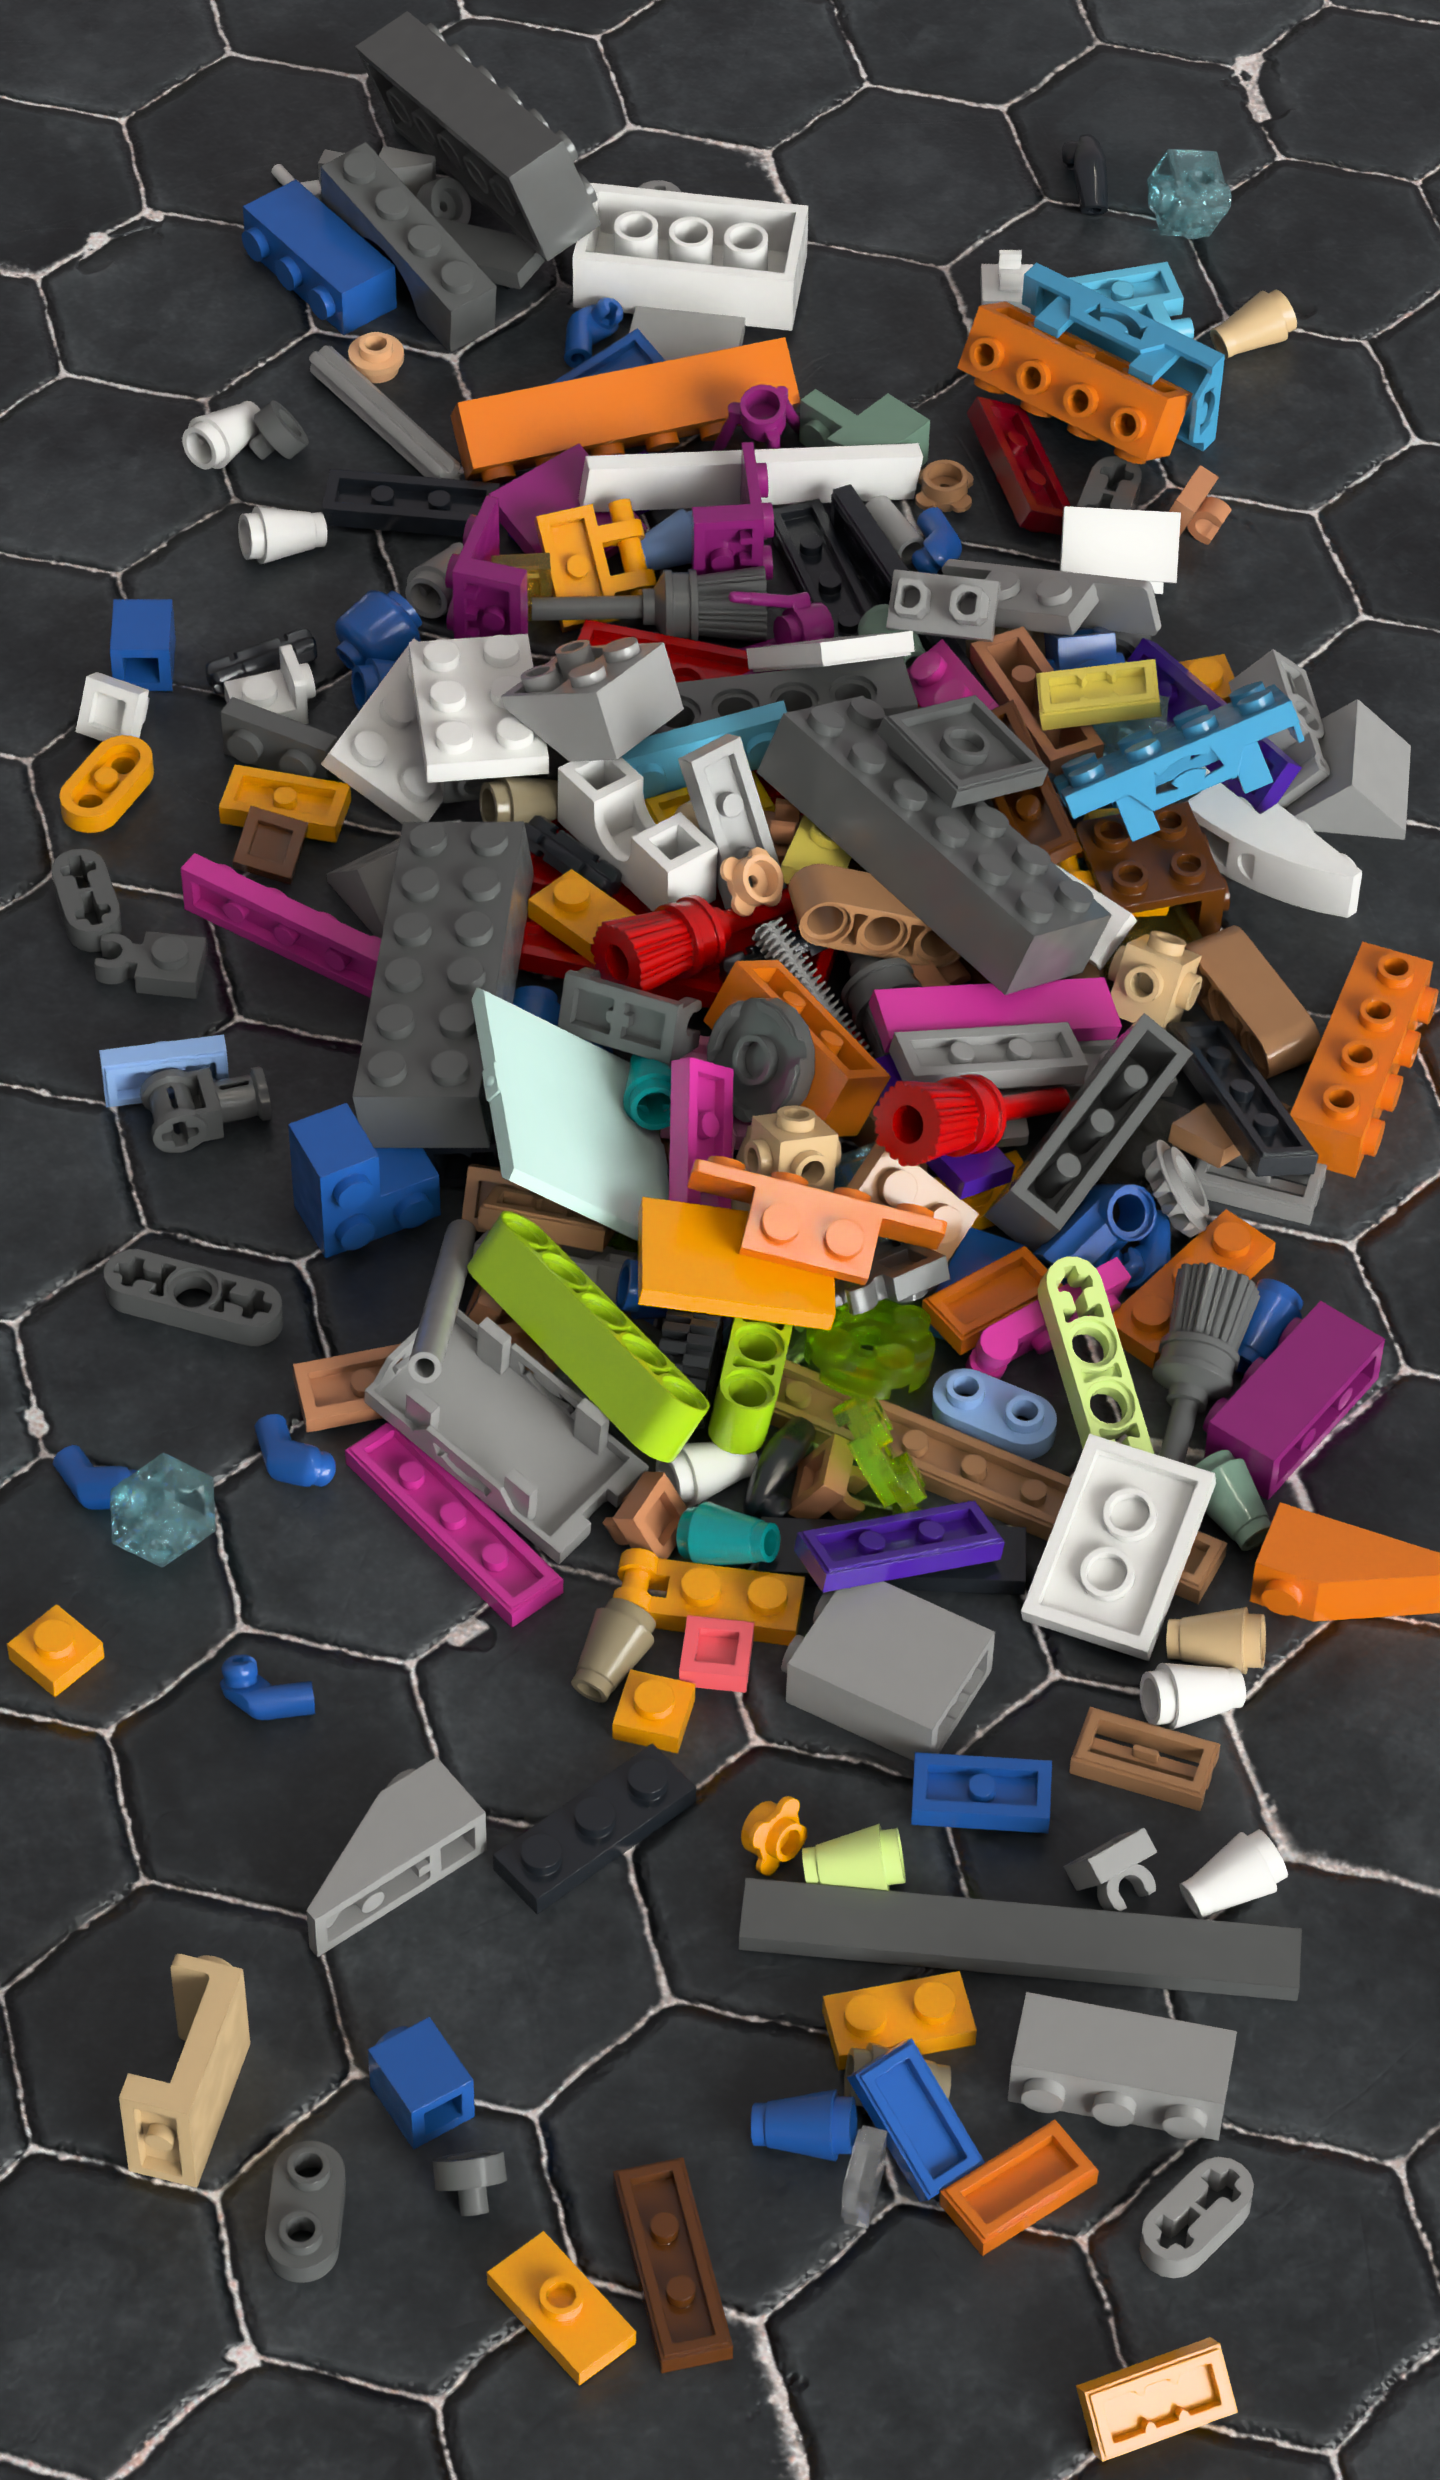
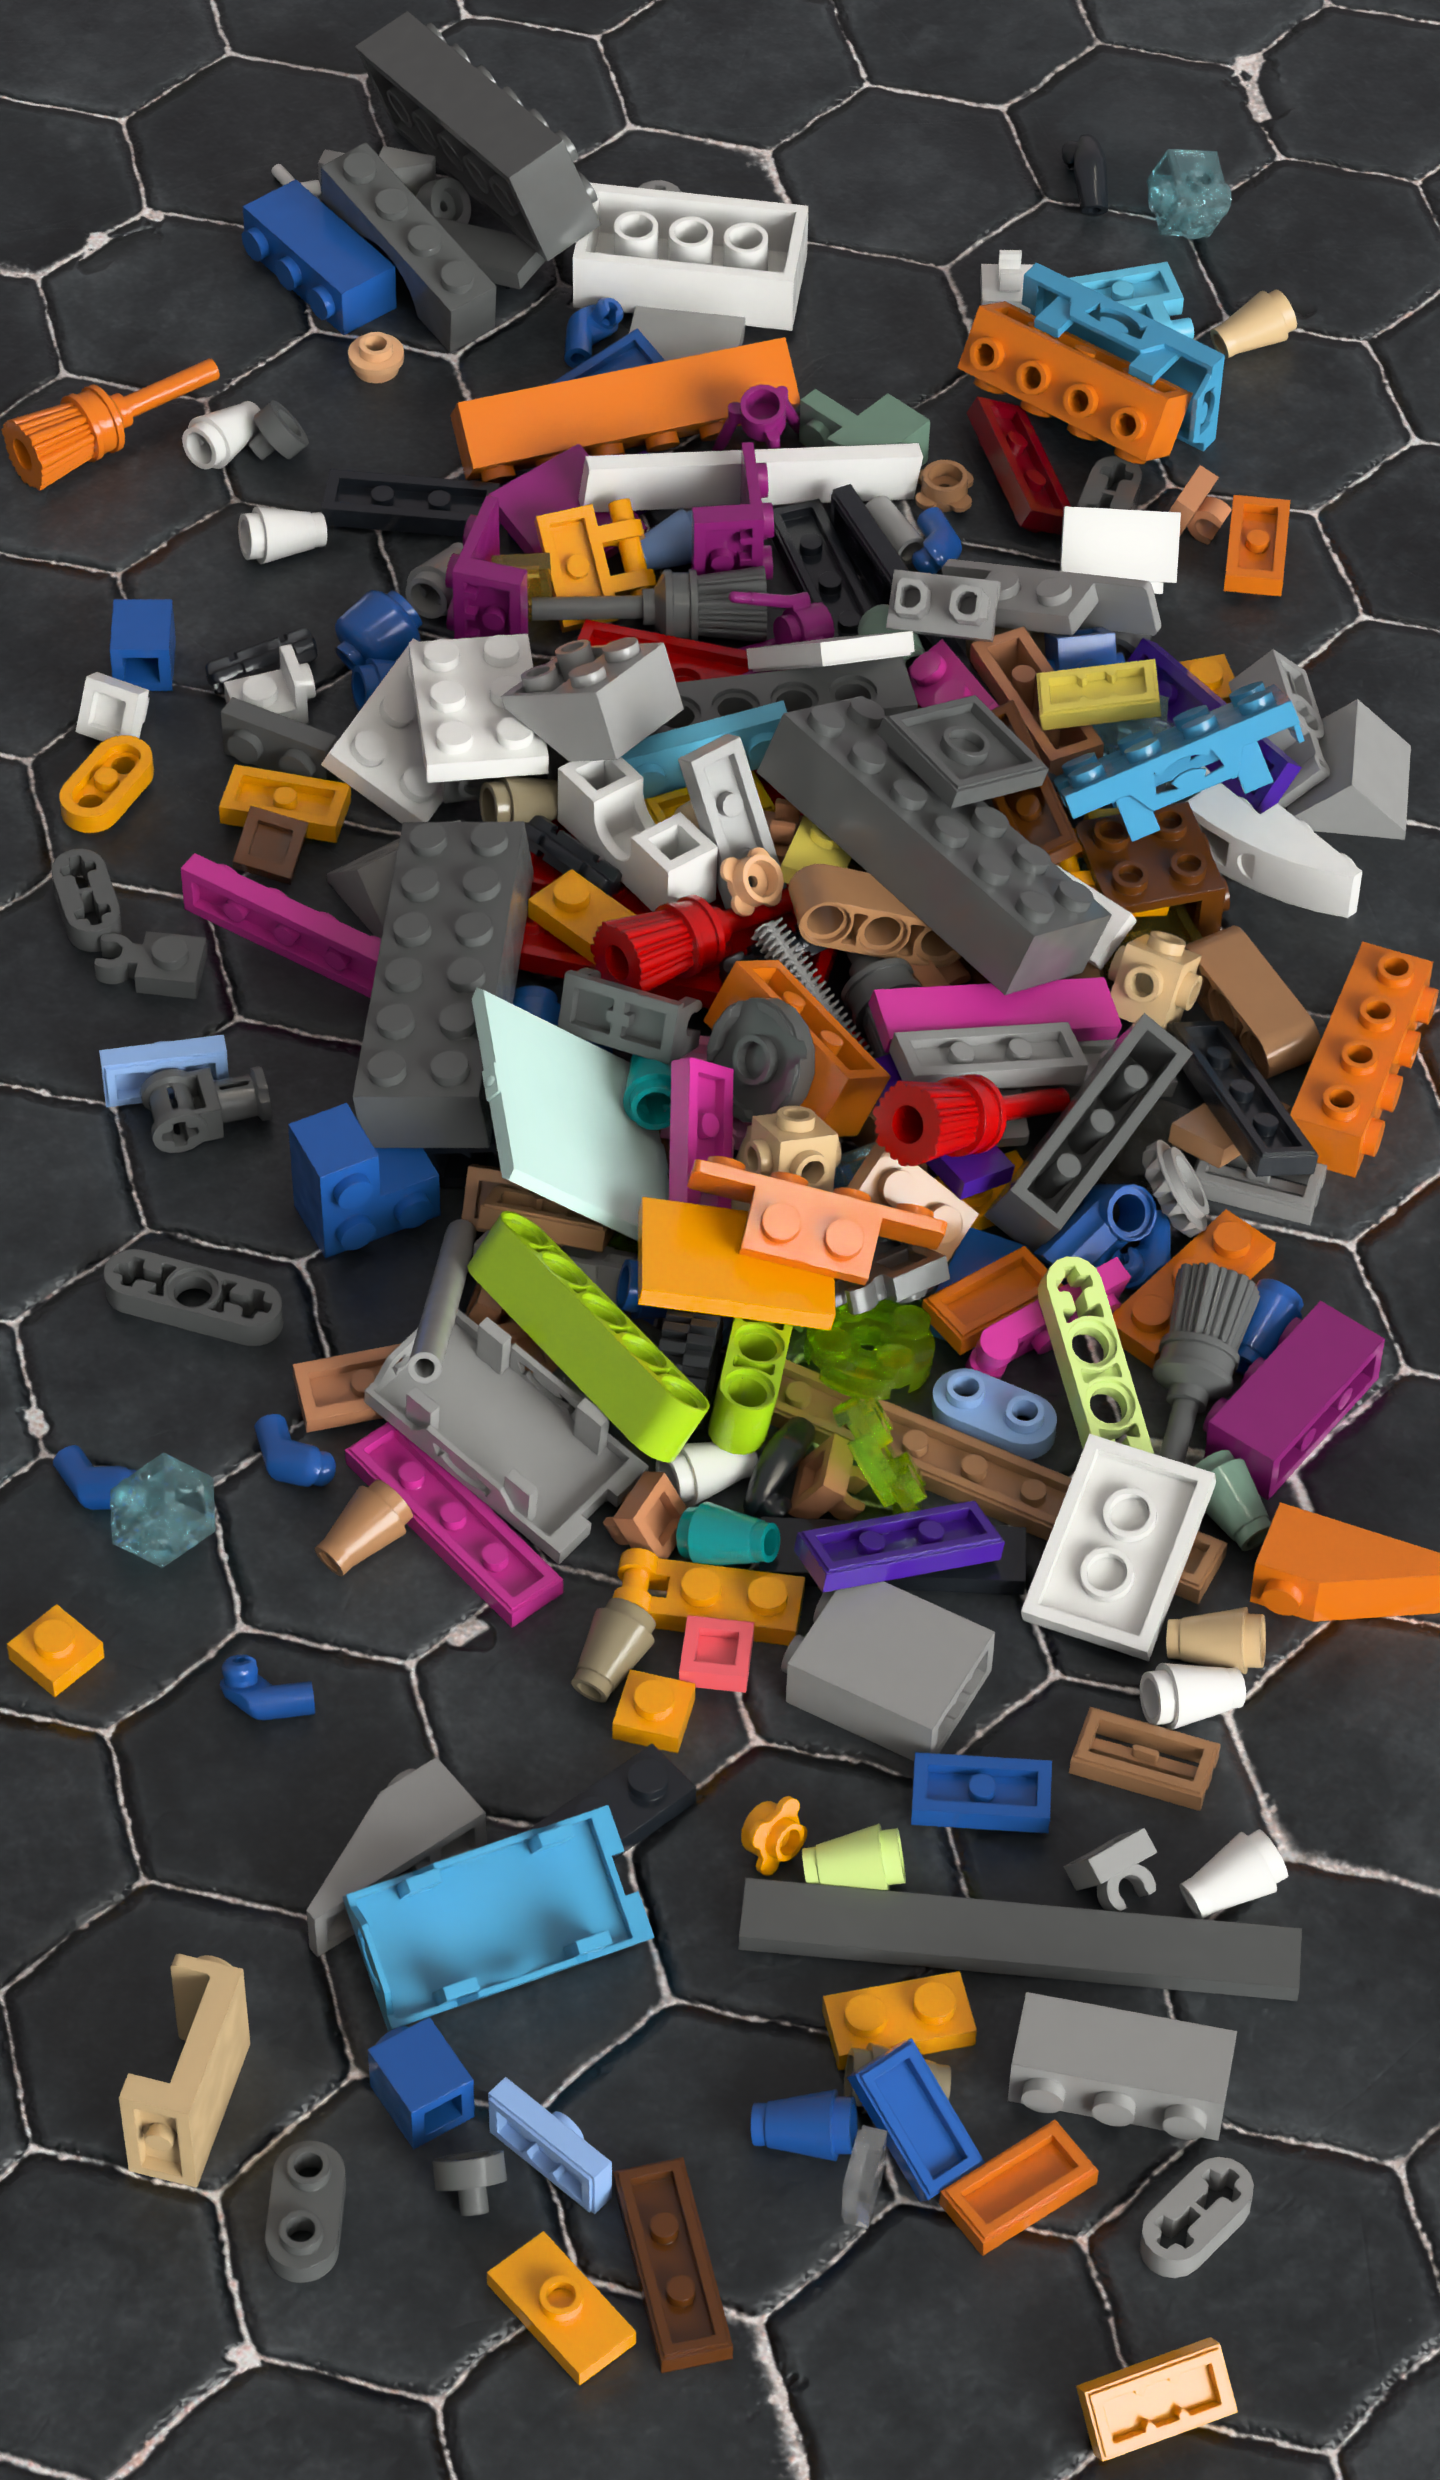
(88, 425): none -> orange piece
(366, 1525): none -> medium nougat cone
(382, 415): light grey axle -> none
(496, 1918): none -> dark azure piece
(550, 2145): none -> light blue plate
(1257, 545): none -> orange plate

